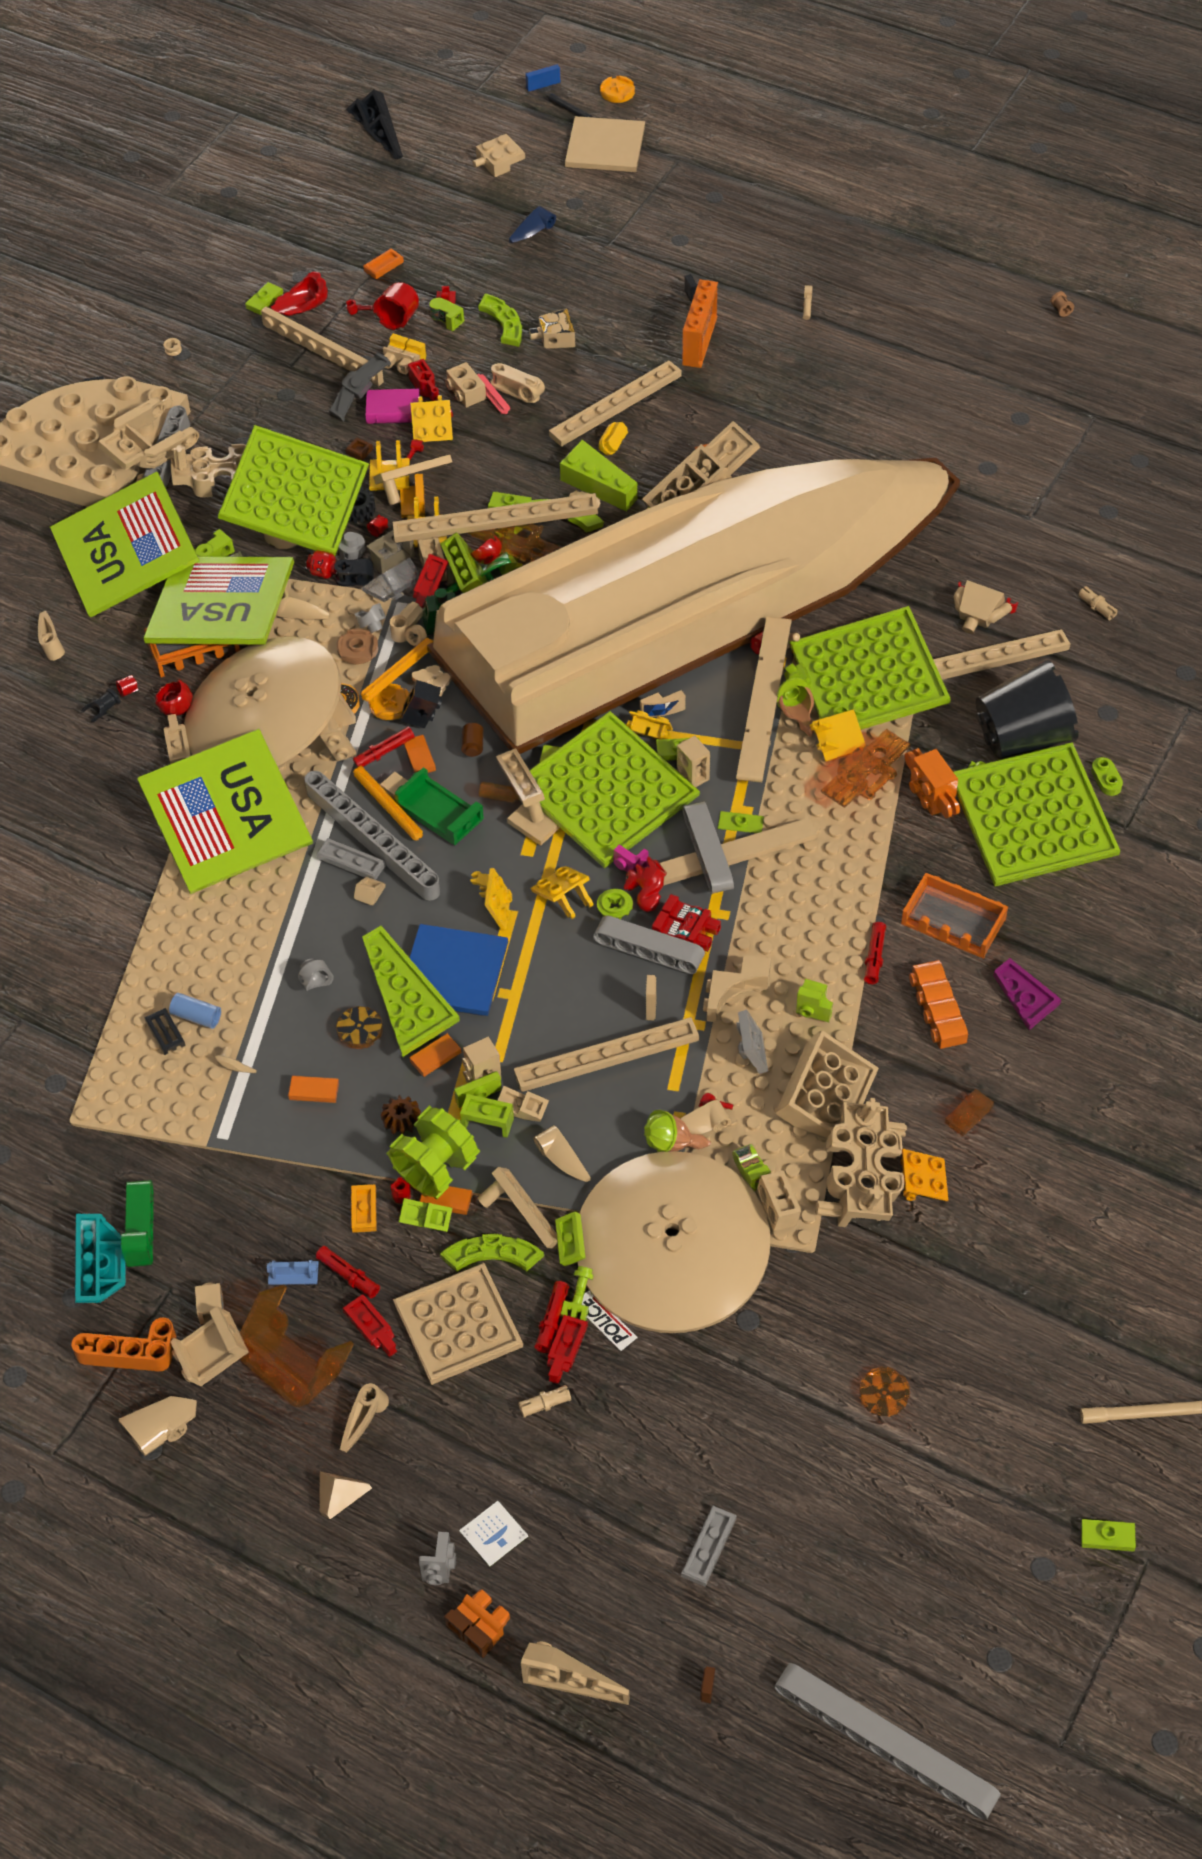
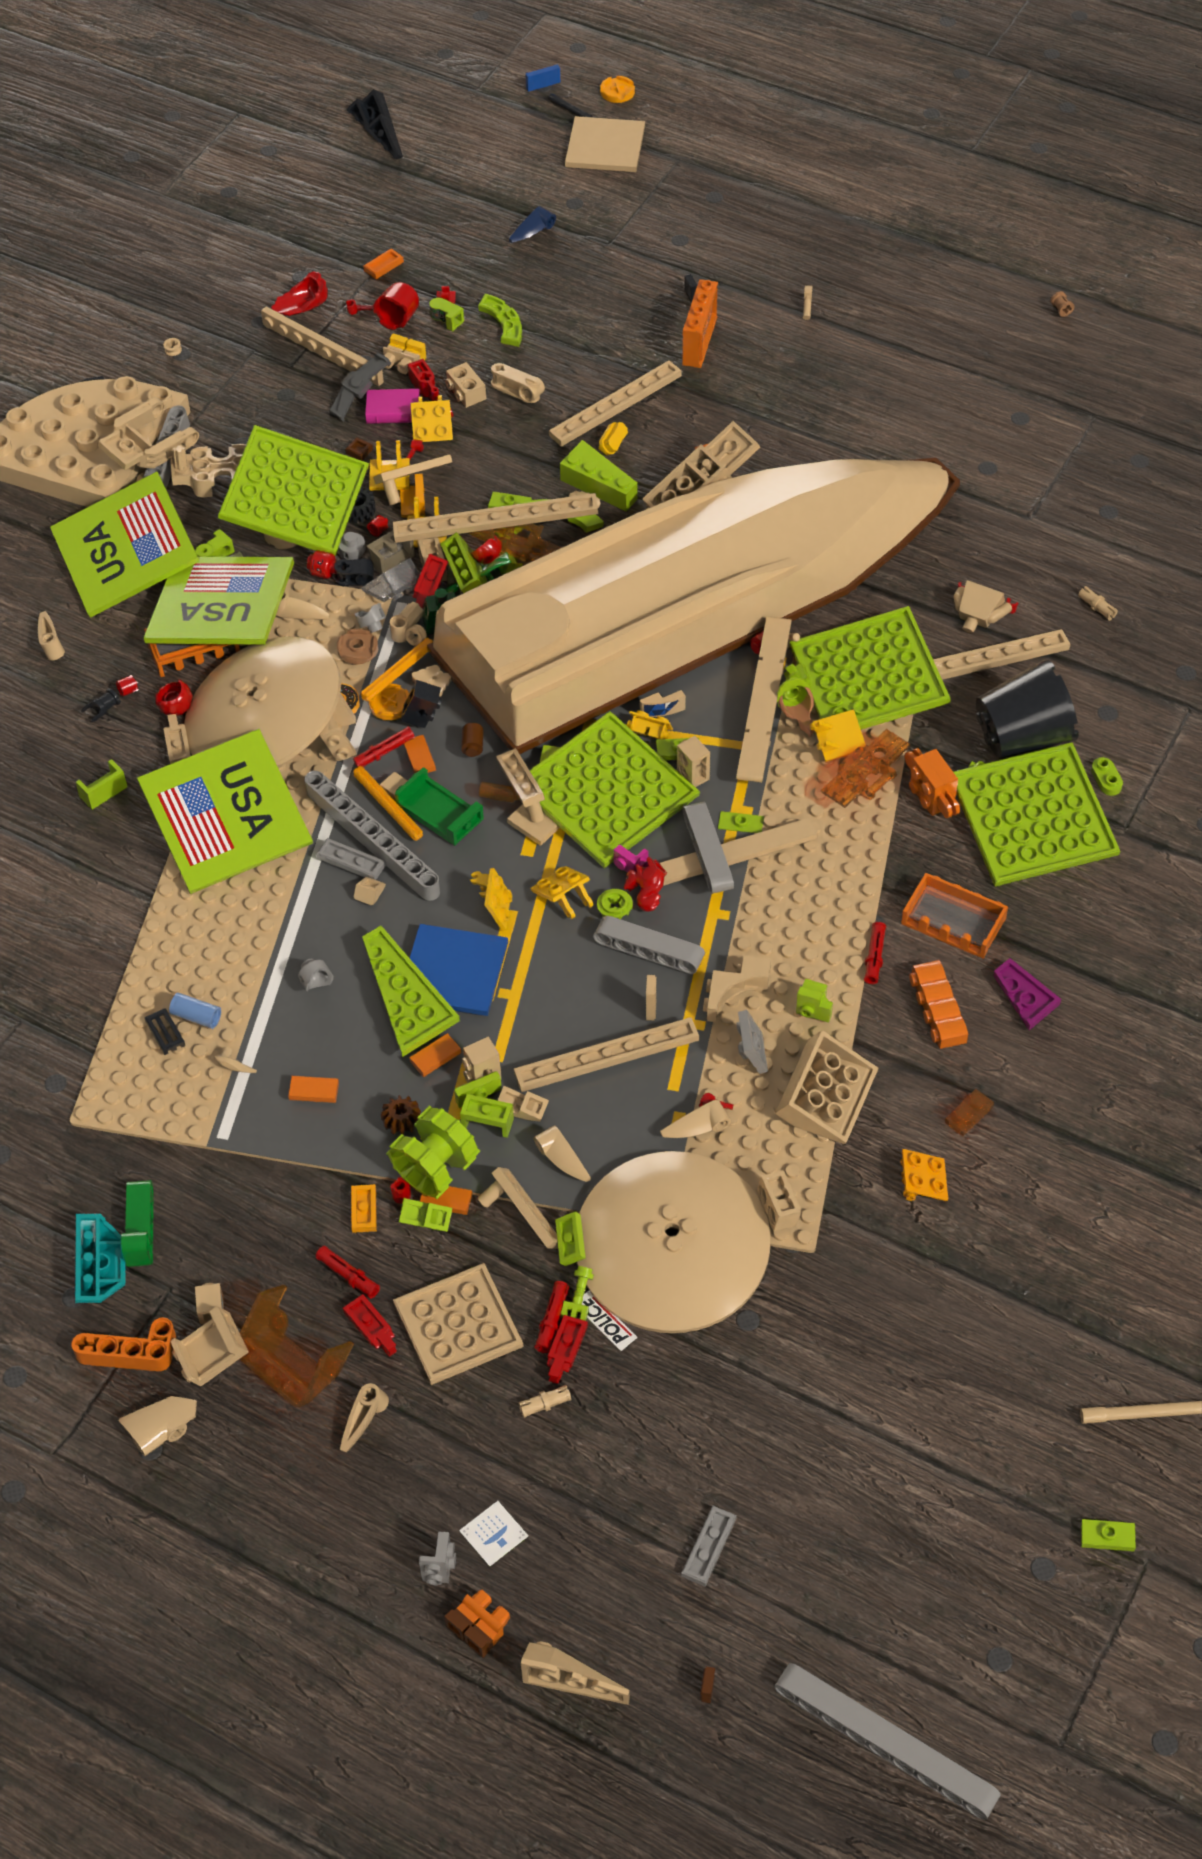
(104, 787): none -> lime panel
(264, 298): lime plate -> none
(292, 1272): medium blue hinge -> none
(339, 1492): tan slope -> none
(359, 1027): tile -> none
(492, 1247): lime tile -> none
(494, 396): coral axle -> none
(498, 155): tan plate -> none
(554, 330): tan torso -> none
(670, 1133): lime piece -> none
(687, 922): red hips -> none
(750, 1165): lime leg -> none
(854, 1197): tan gear -> none
(884, 1391): clear orange tile -> none

